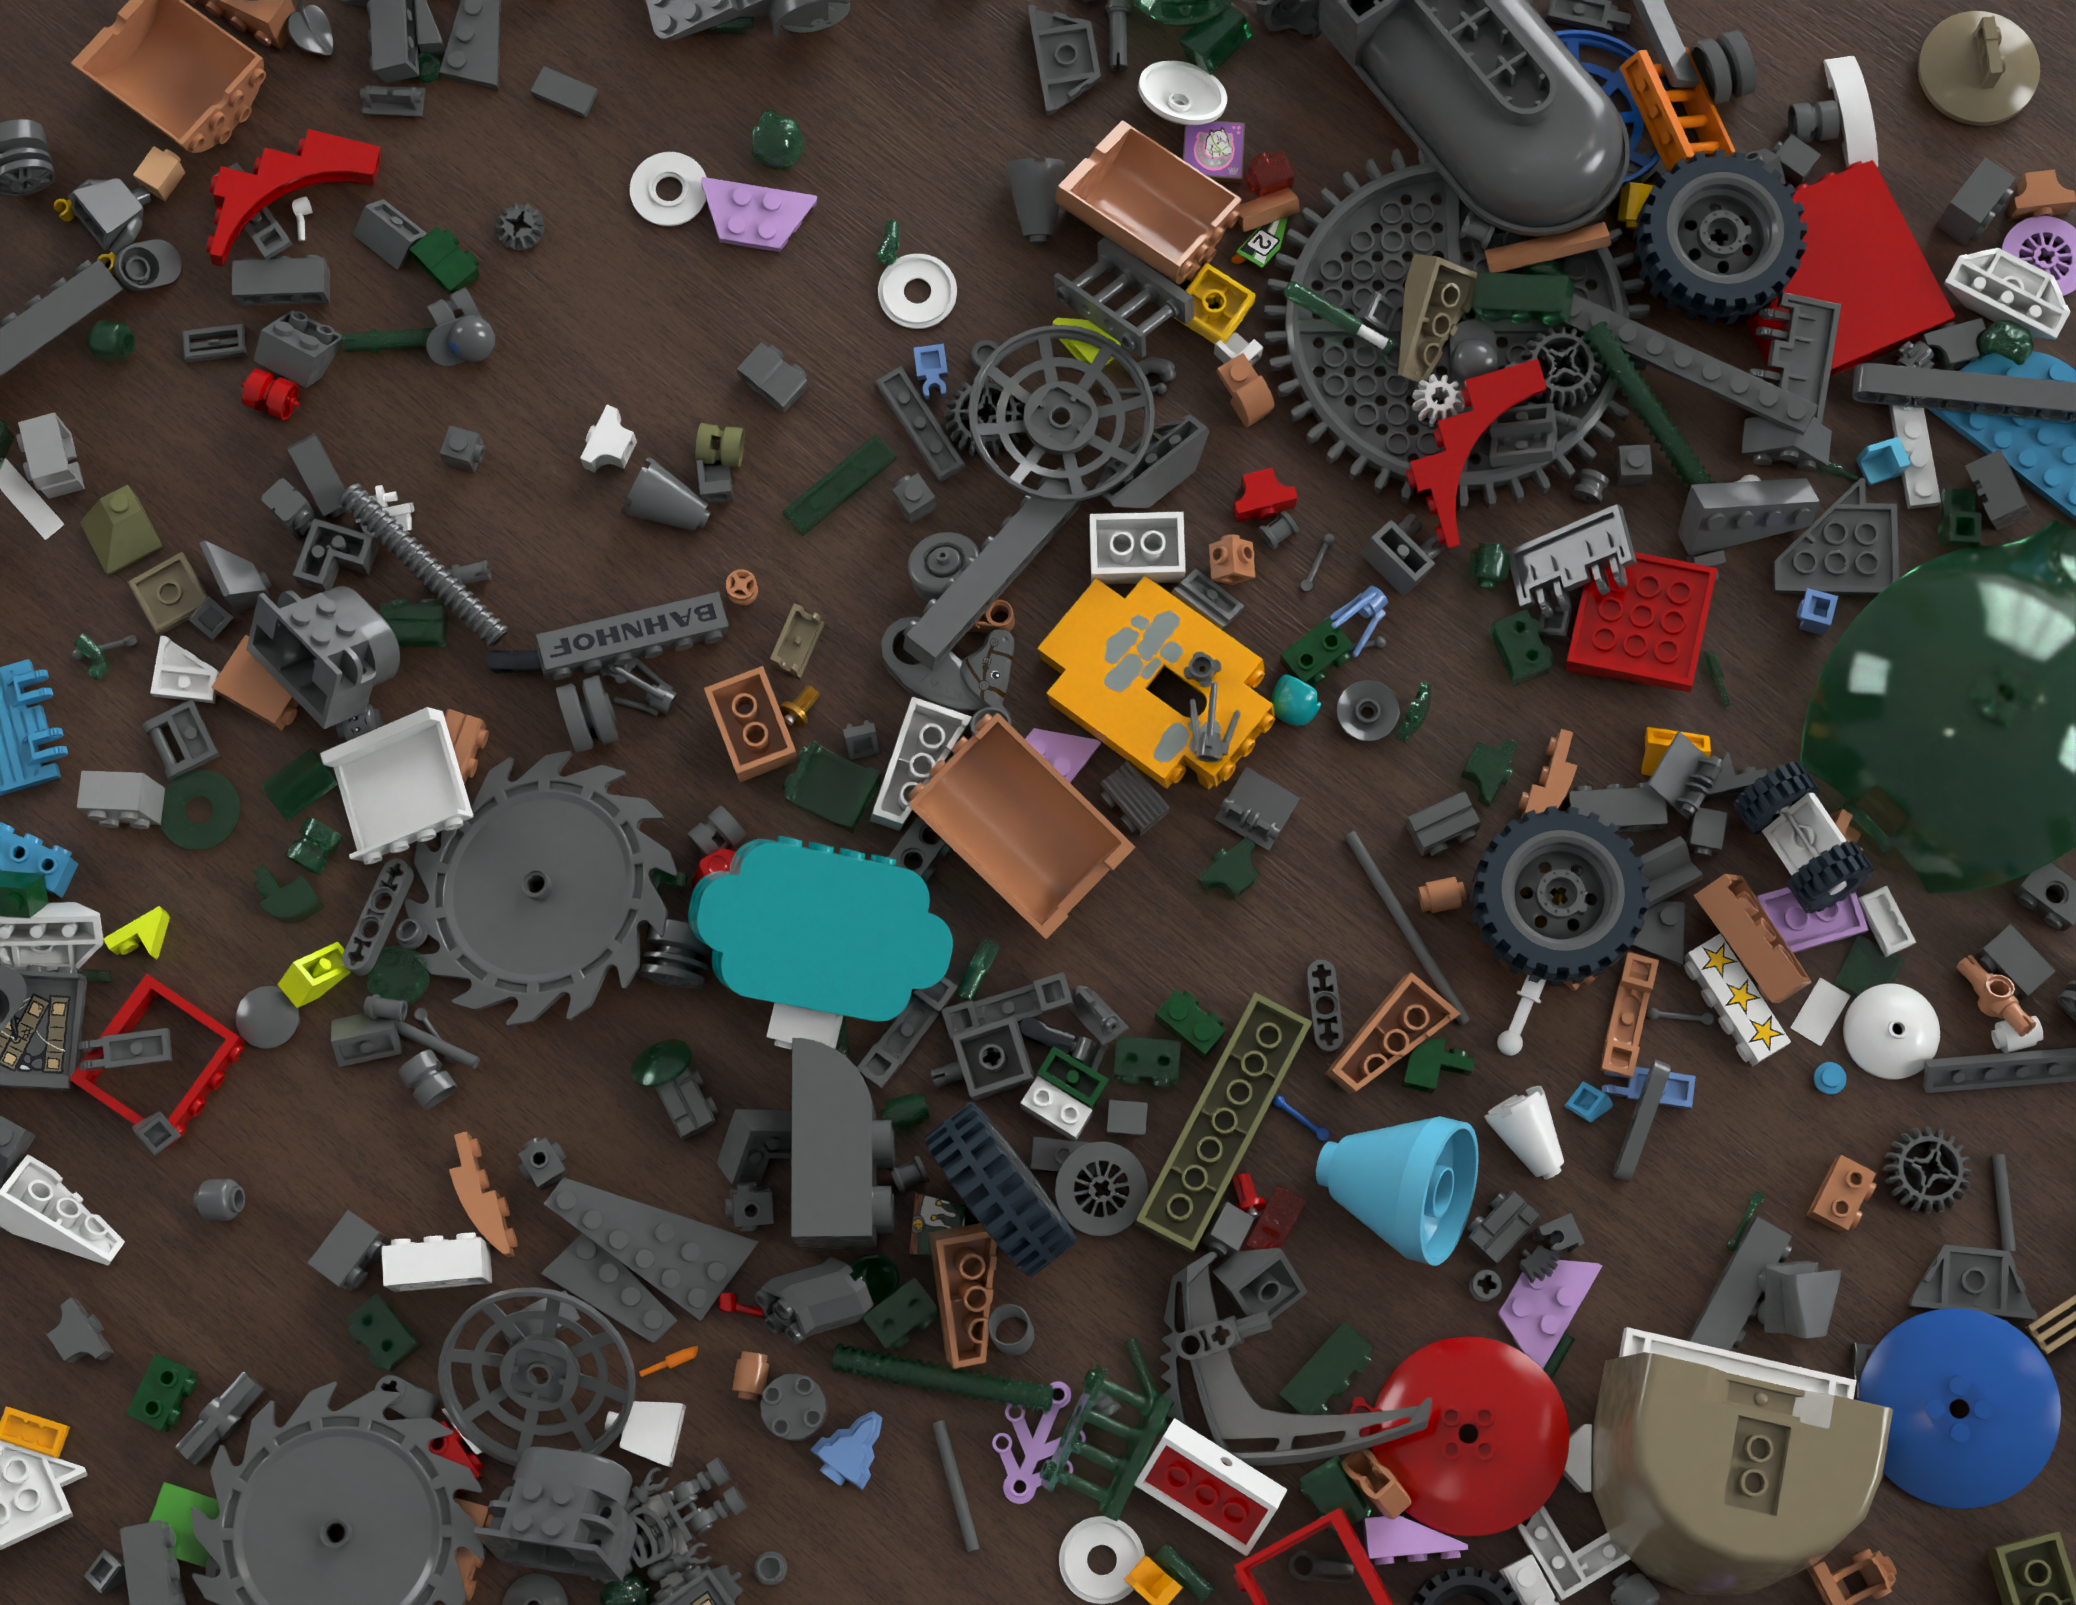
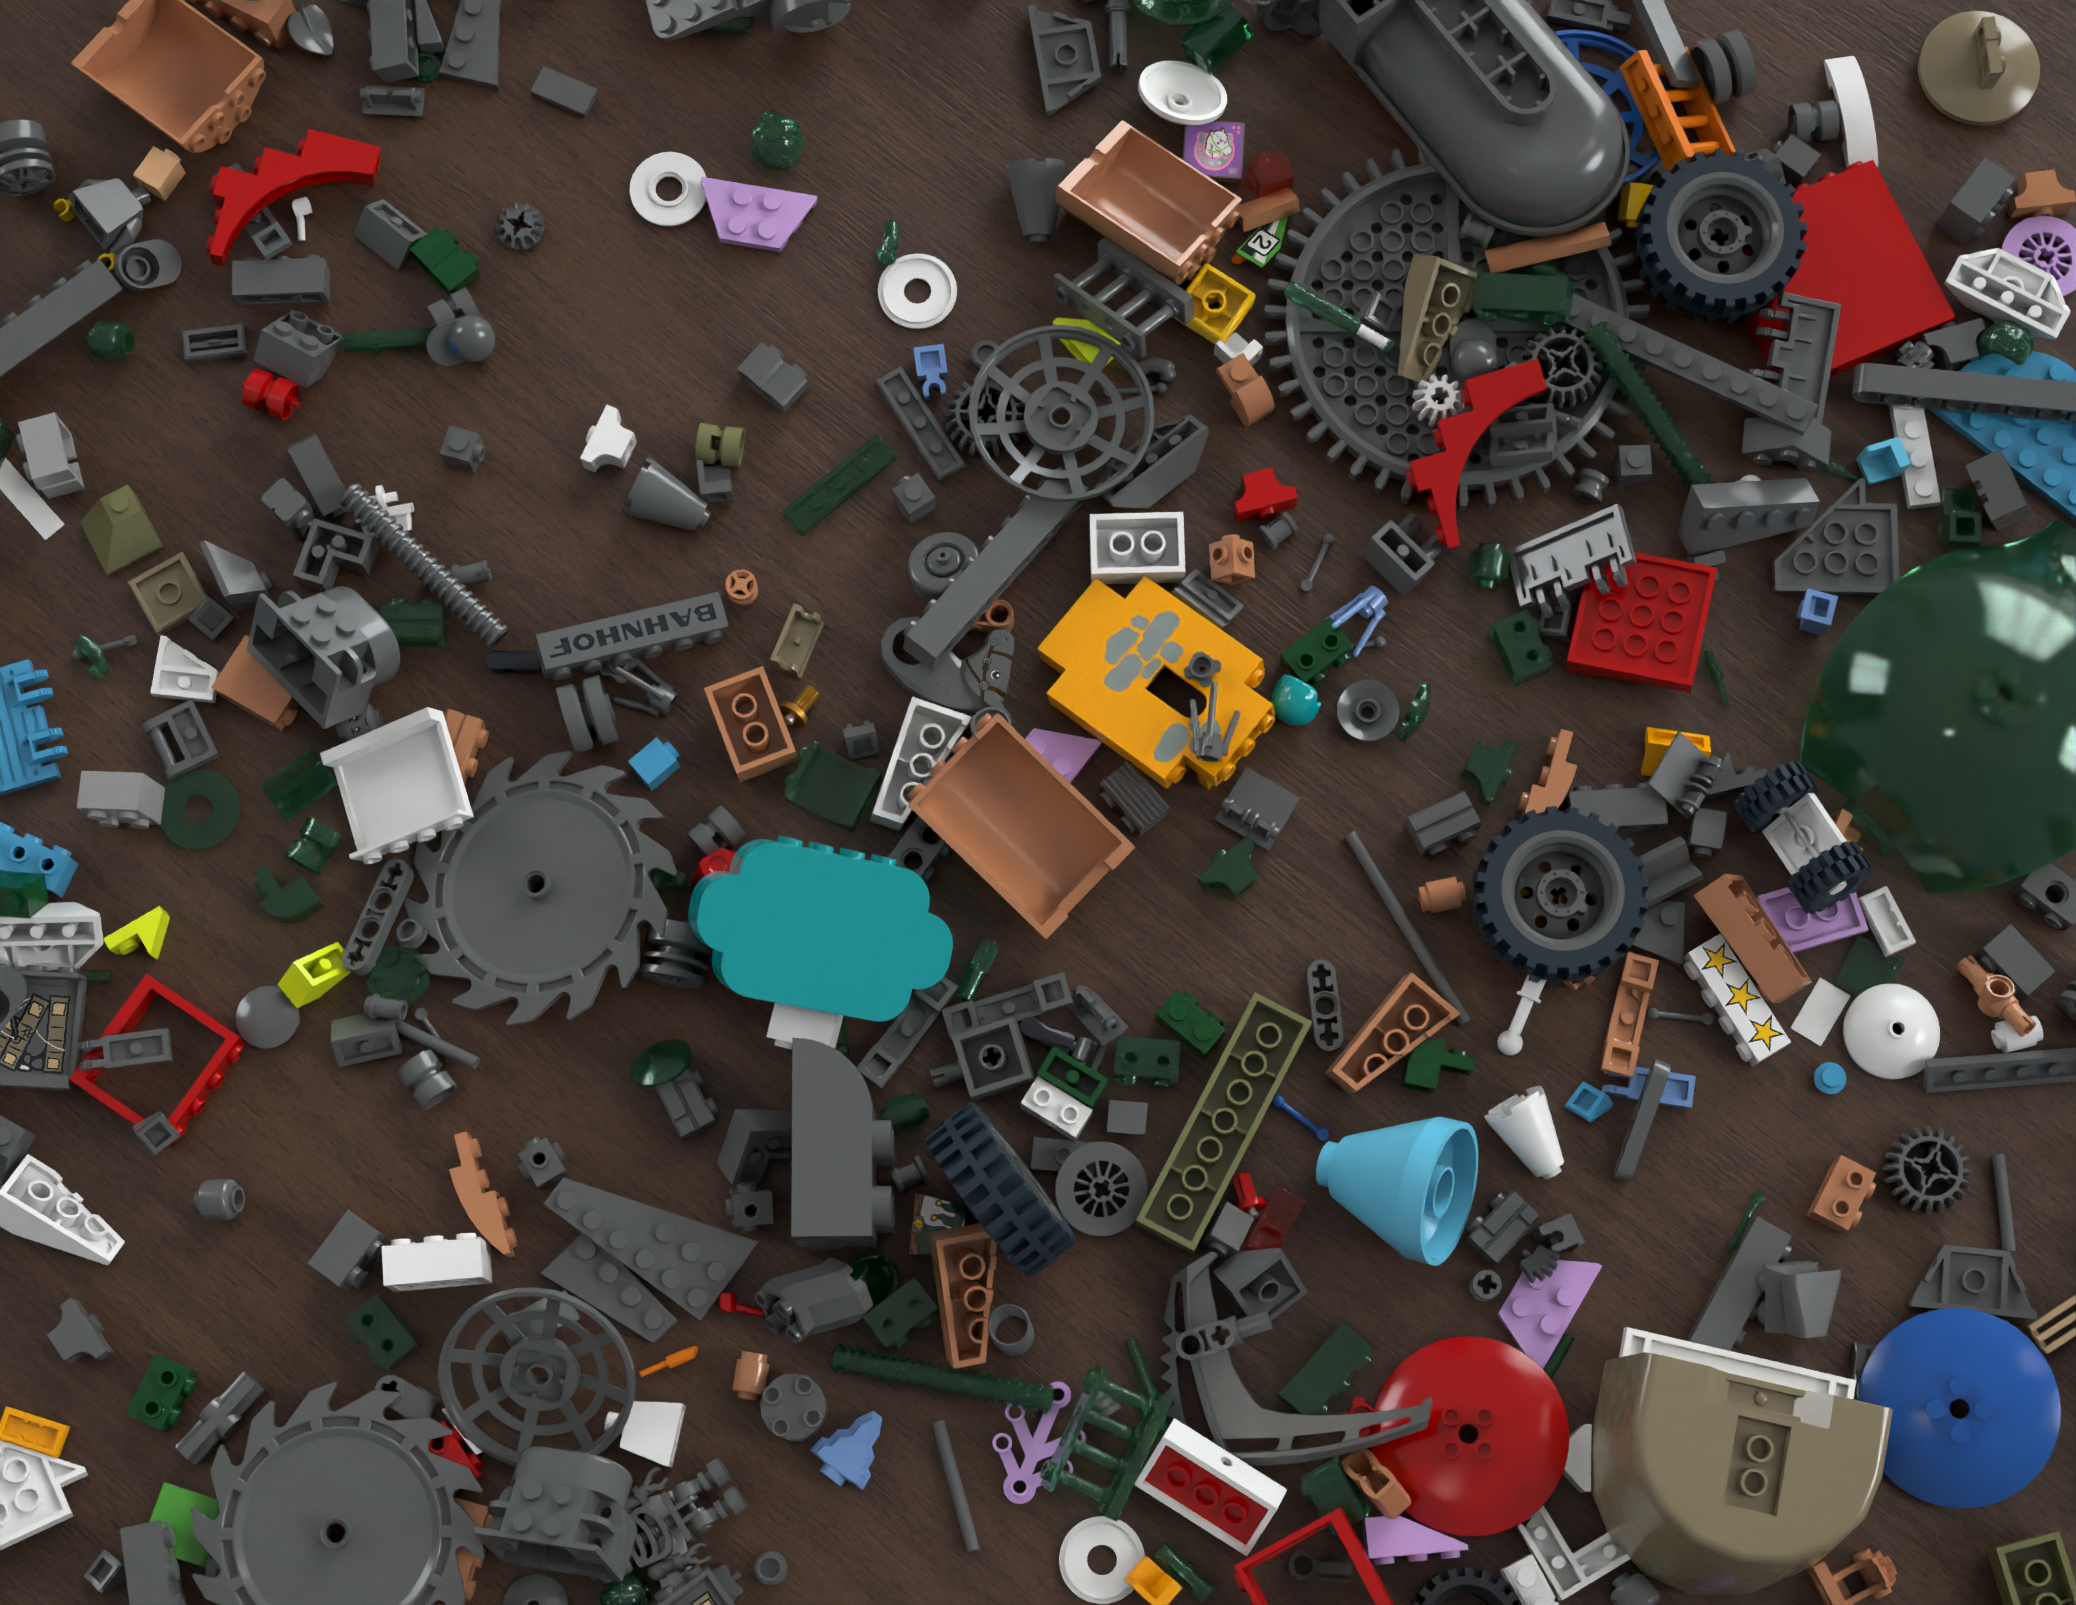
(655, 763): none -> dark azure brick

